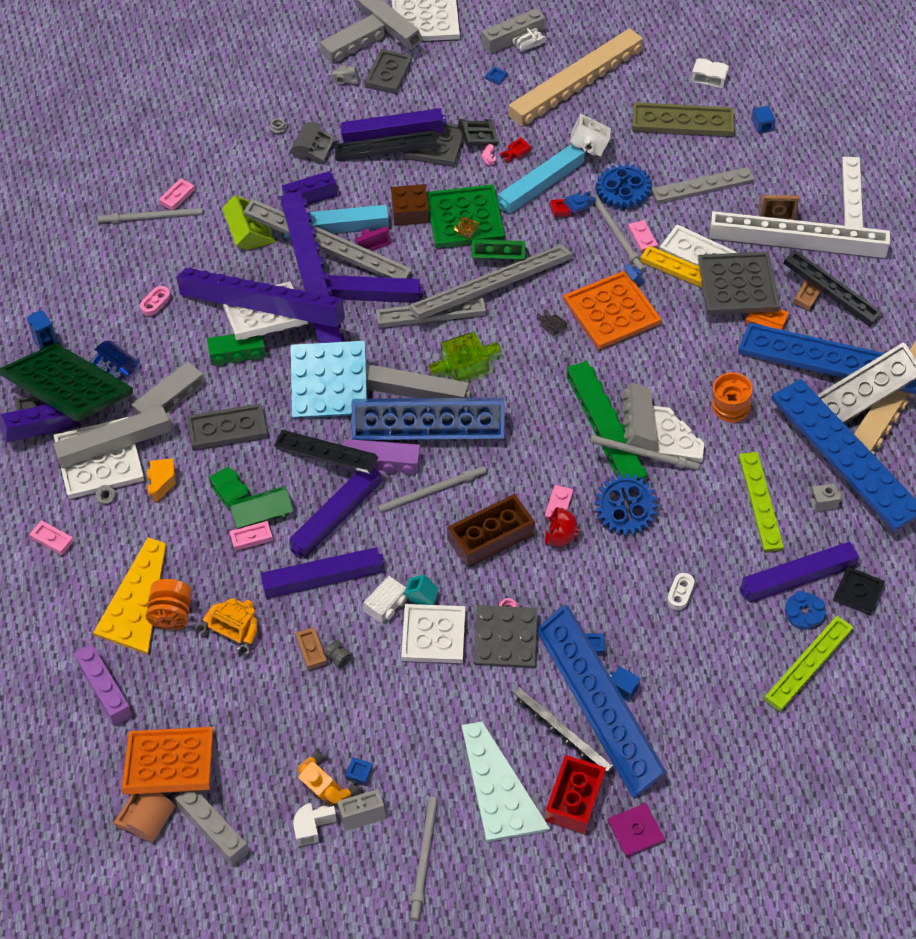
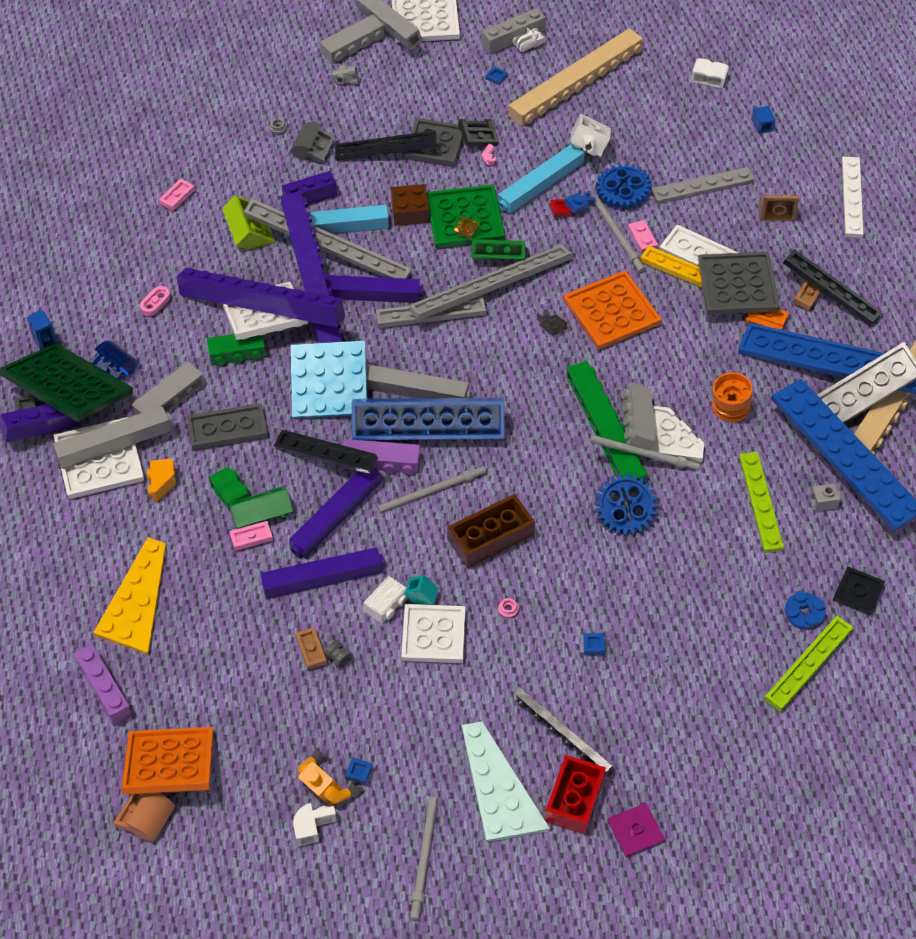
(51, 538): bright pink plate -> none
(109, 499): light grey plate -> none
(116, 217): light grey bar -> none
(169, 604): orange wheel -> none
(212, 826): light grey brick -> none
(232, 620): light orange torso -> none
(361, 810): light grey hinge -> none
(375, 239): magenta tile -> none
(388, 71): dark grey plate -> none
(393, 125): dark purple brick -> none
(464, 357): clear neon green brick -> none
(505, 636): dark grey plate -> none
(516, 149): red plate -> none
(560, 498): bright pink plate -> none
(562, 528): red cylinder -> none
(601, 701): blue plate -> none
(626, 682): blue brick -> none
(635, 274): blue plate -> none
(680, 592): white plate -> none
(683, 119): olive plate -> none
(799, 234): white brick -> none
(799, 572): dark purple brick -> none

